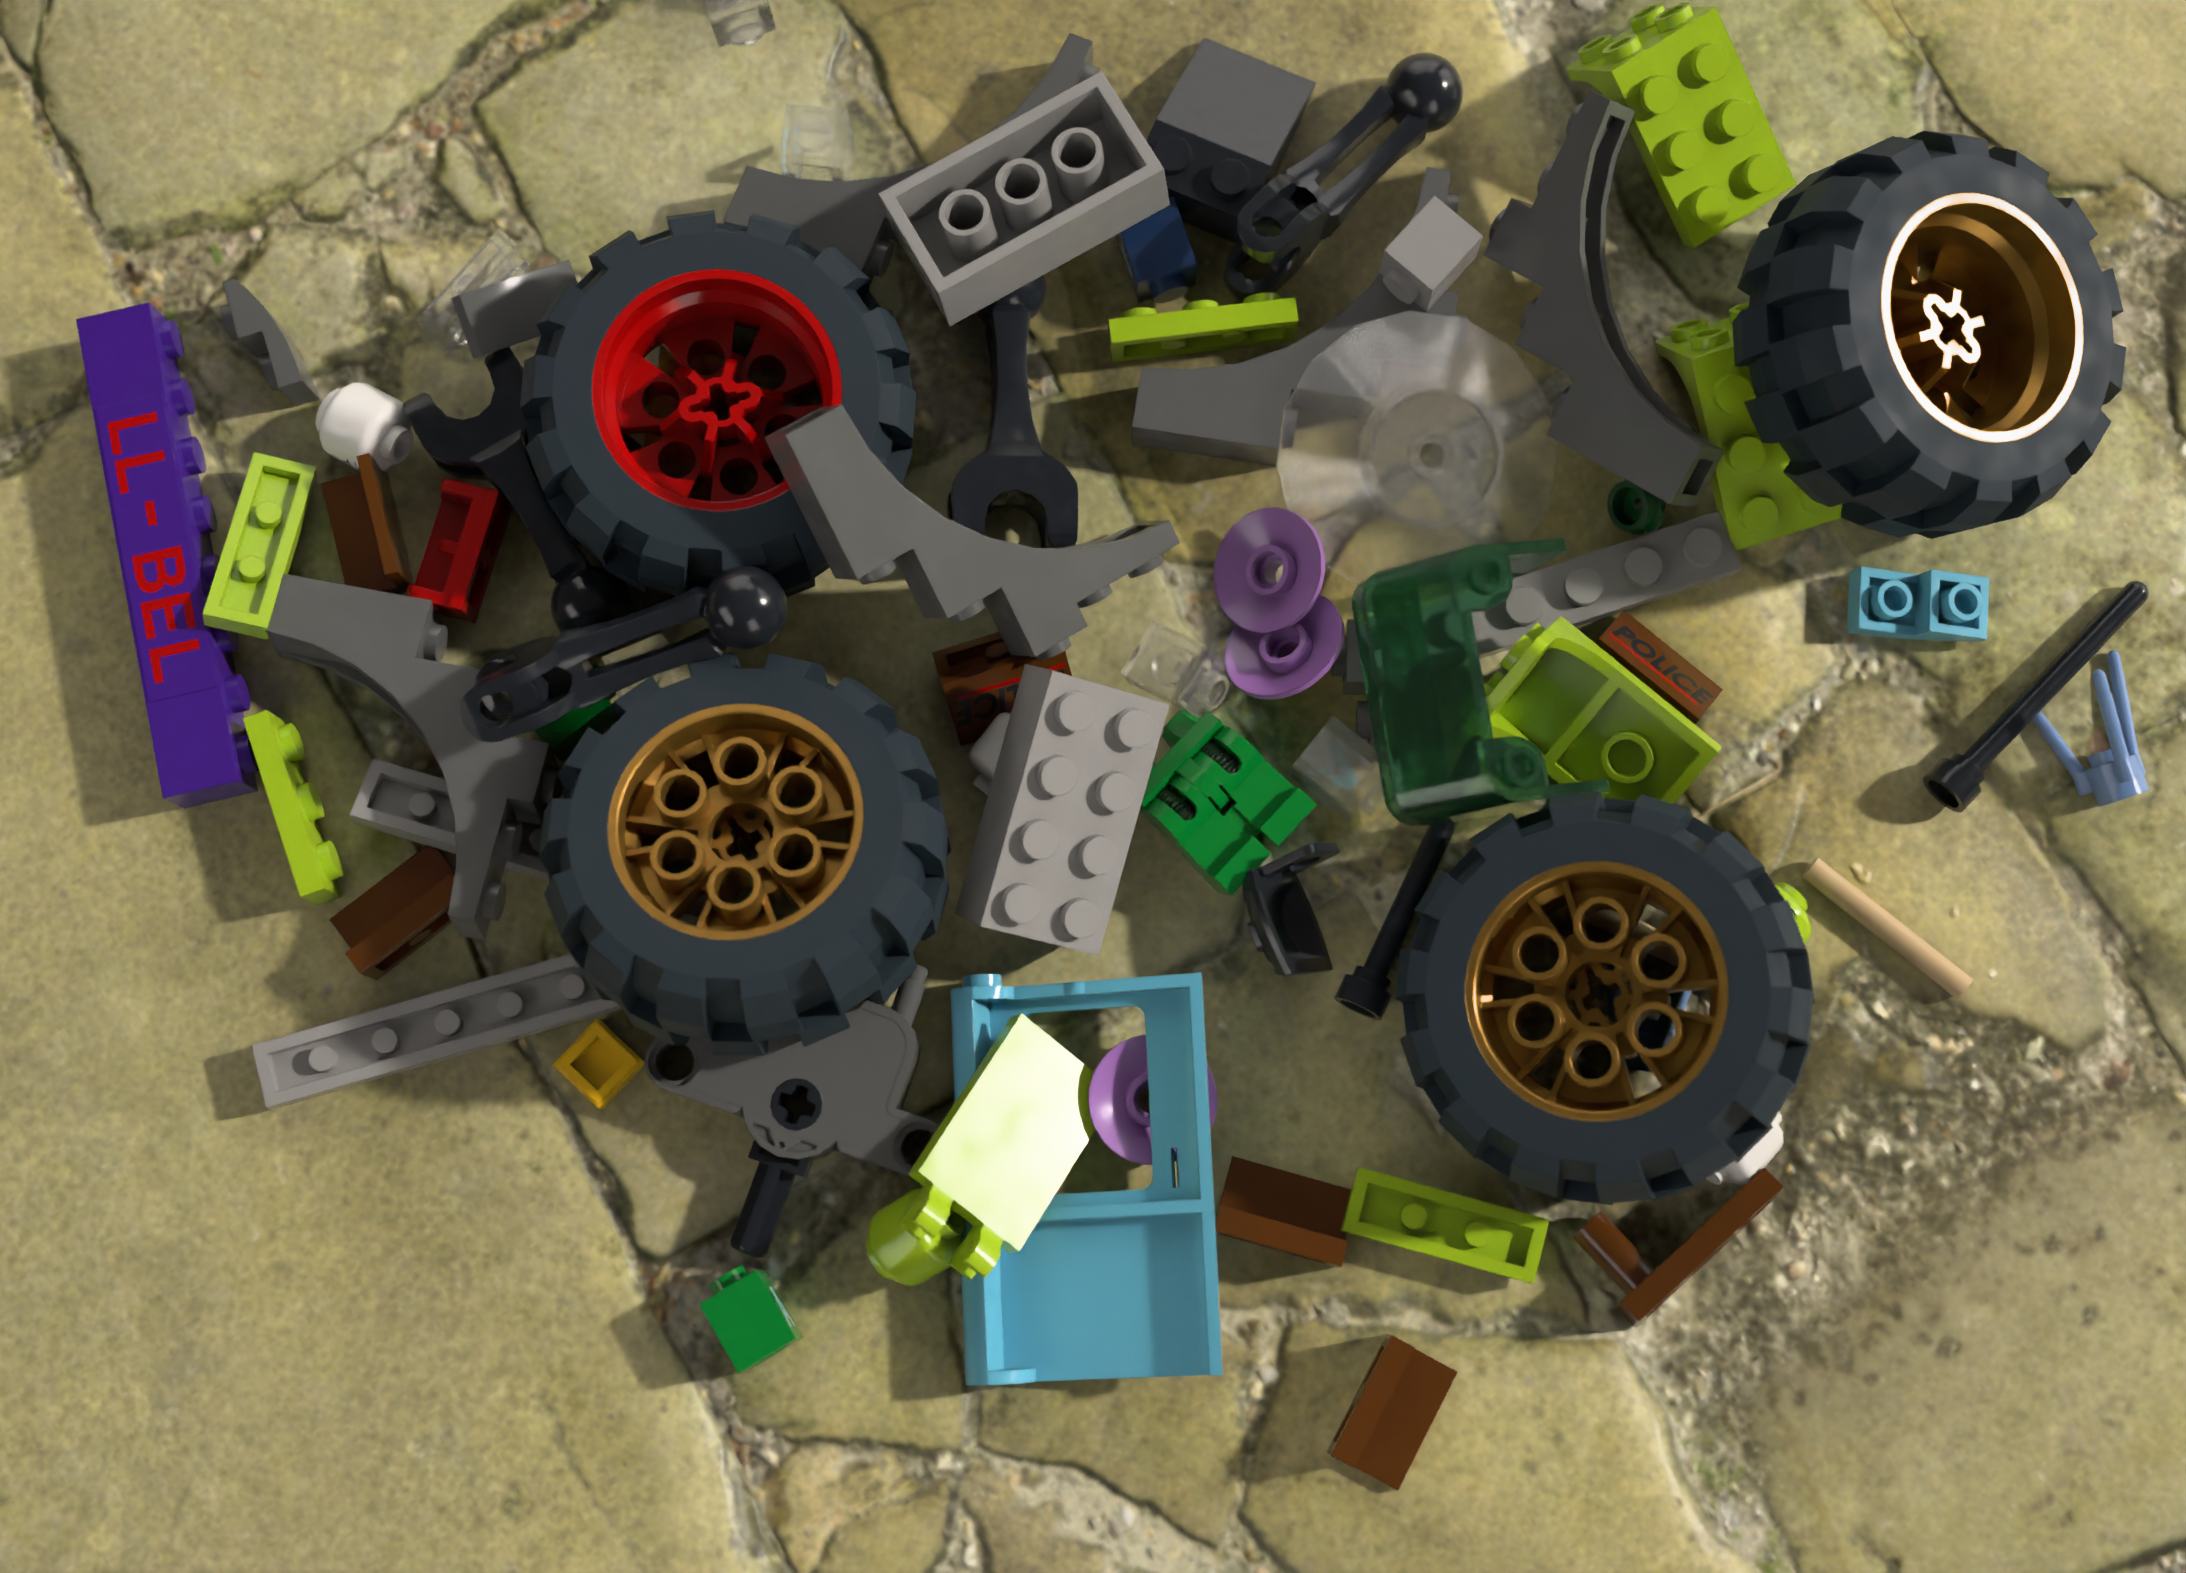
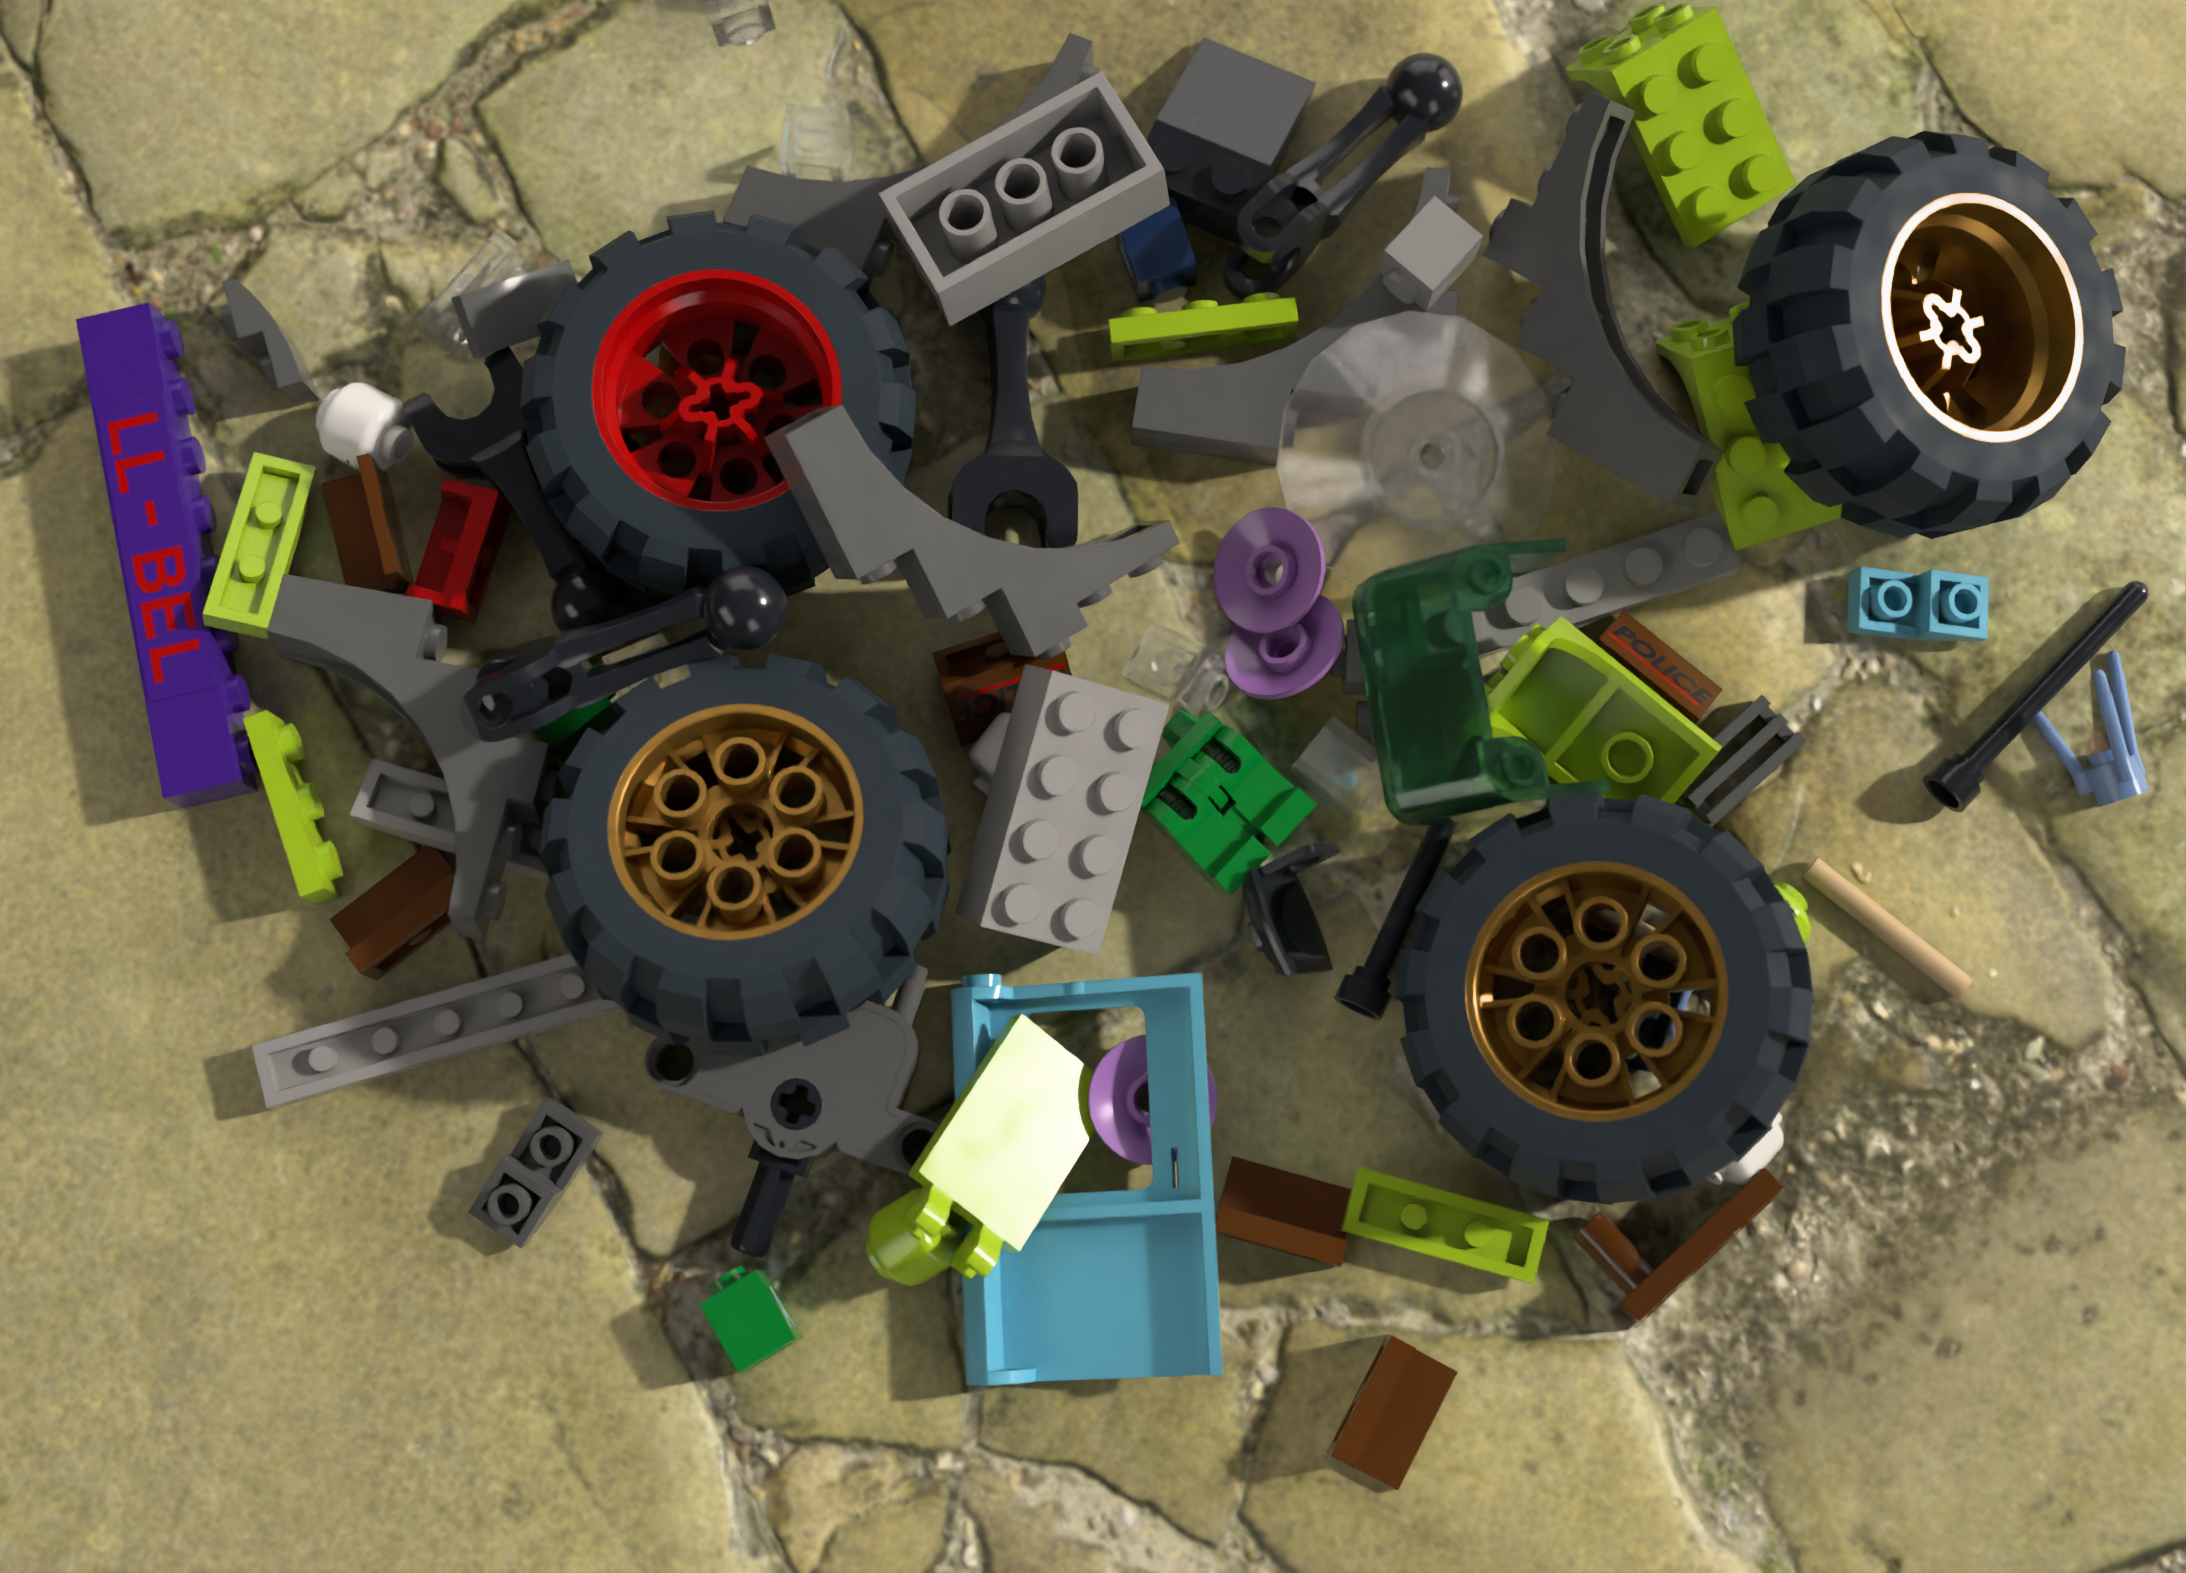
(536, 1172): none -> dark grey slope
(599, 1063): yellow tile -> none
(1626, 509): dark green plate -> none
(1774, 726): none -> dark grey tile

